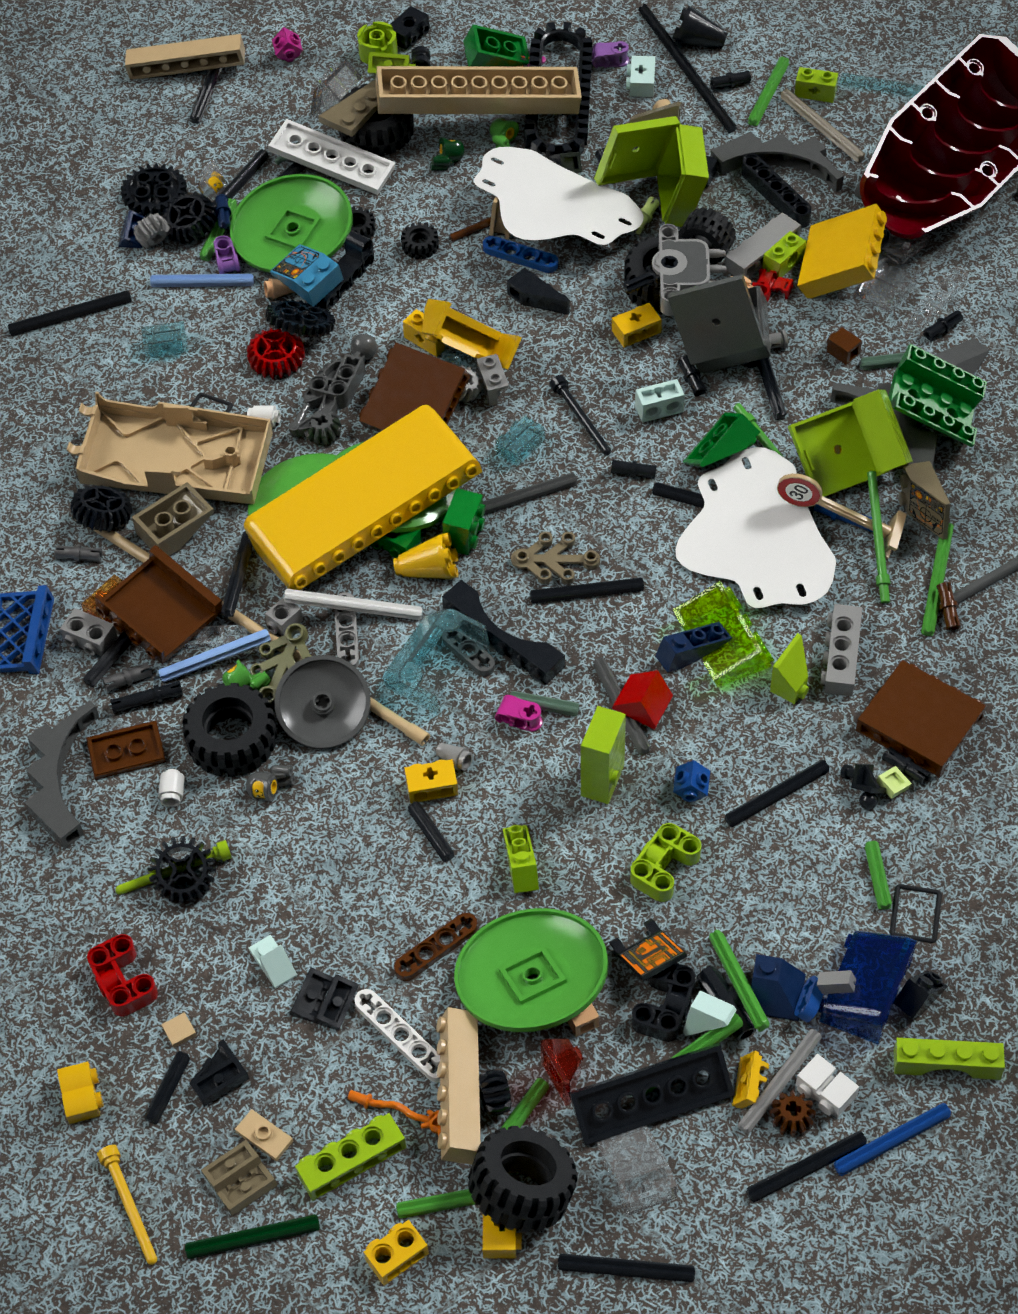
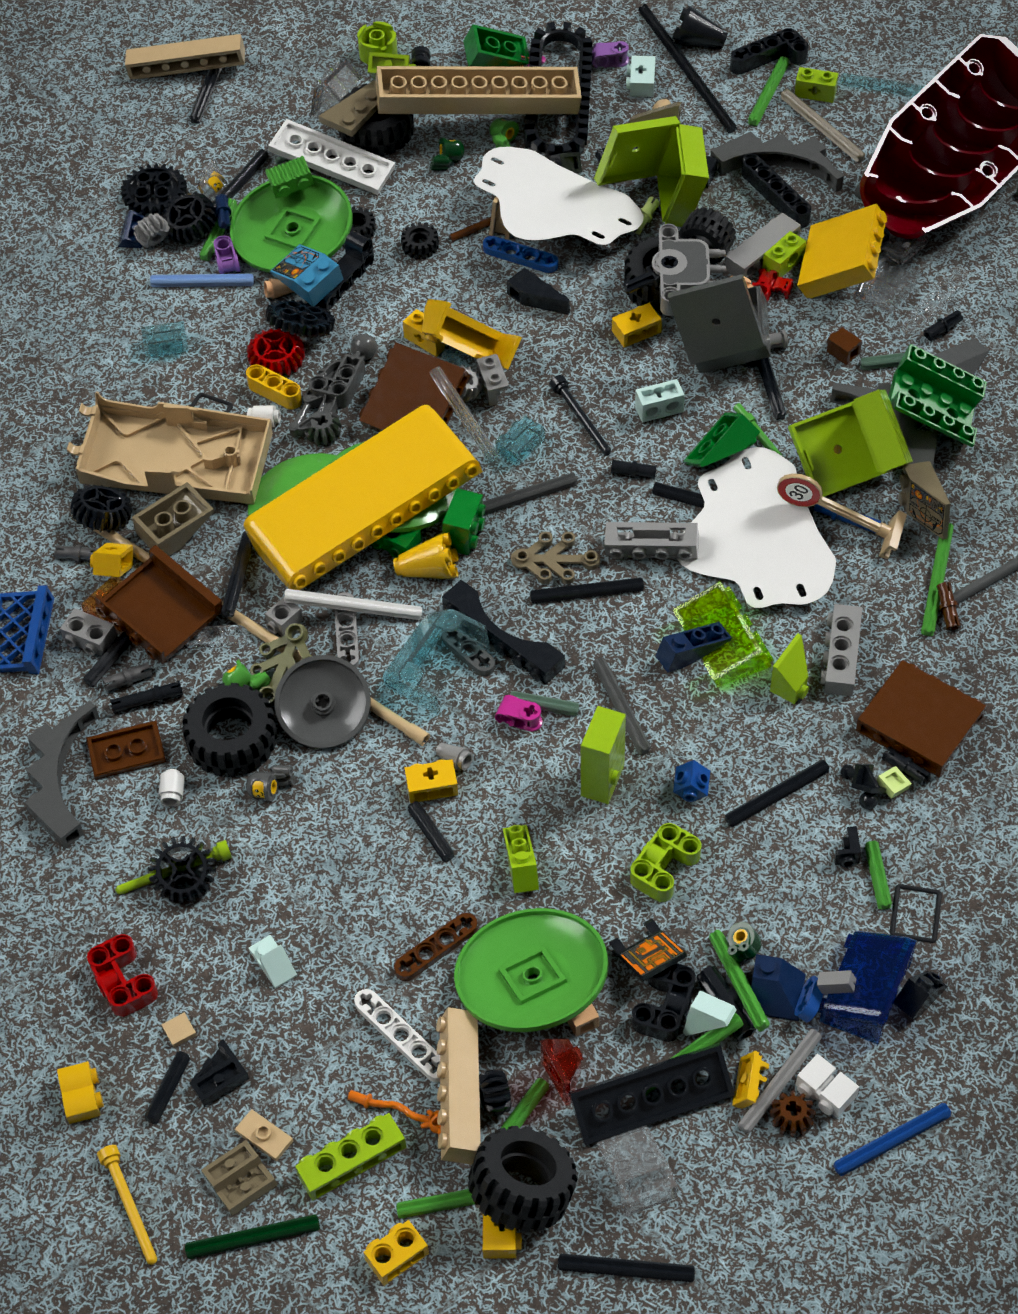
(69, 313): black axle -> none
(112, 559): none -> yellow brick
(214, 655): light blue axle -> none
(274, 387): none -> yellow beam
(287, 45): dark pink brick -> none
(289, 177): none -> bright green brick
(334, 1005): black slope -> none
(410, 27): black brick -> none
(464, 414): none -> clear axle
(644, 698): red slope -> none
(651, 540): none -> light grey brick
(692, 376): black pin -> none
(730, 80): black pin -> none
(743, 941): none -> dark green piece
(768, 49): none -> black beam
(806, 1166): black axle -> none
(850, 851): none -> black bracket
(882, 578): bright green bar -> none
(921, 1056): lime arch -> none

